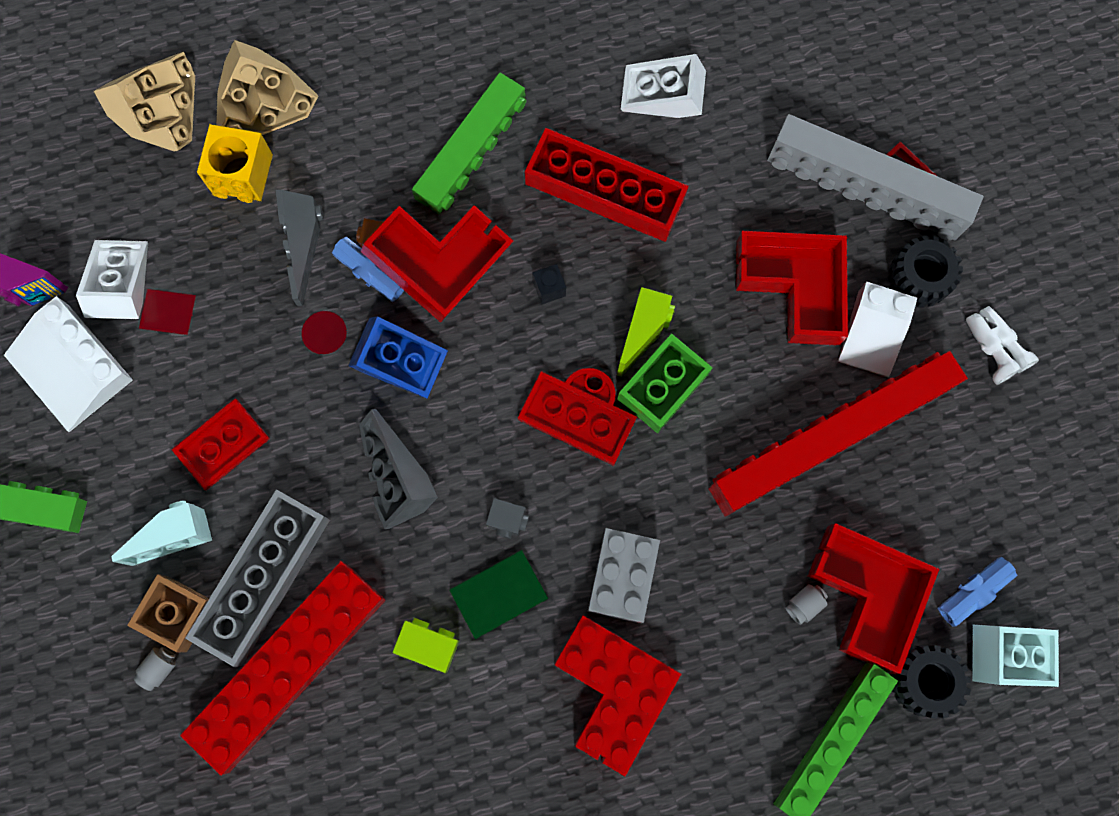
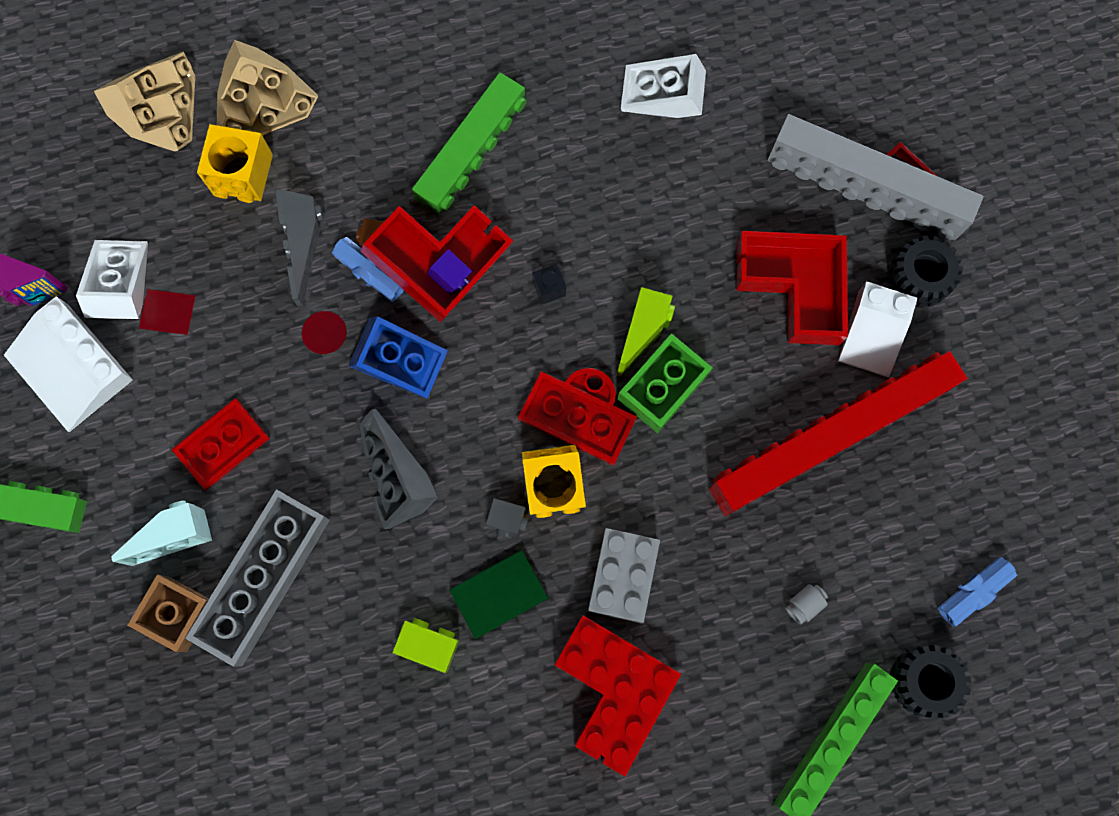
(155, 668): light grey brick -> none
(282, 669): red brick -> none
(450, 273): none -> dark purple brick
(568, 459): none -> yellow brick
(605, 184): red brick -> none
(889, 592): red piece -> none
(992, 335): white piece -> none
(1015, 656): light aqua slope -> none

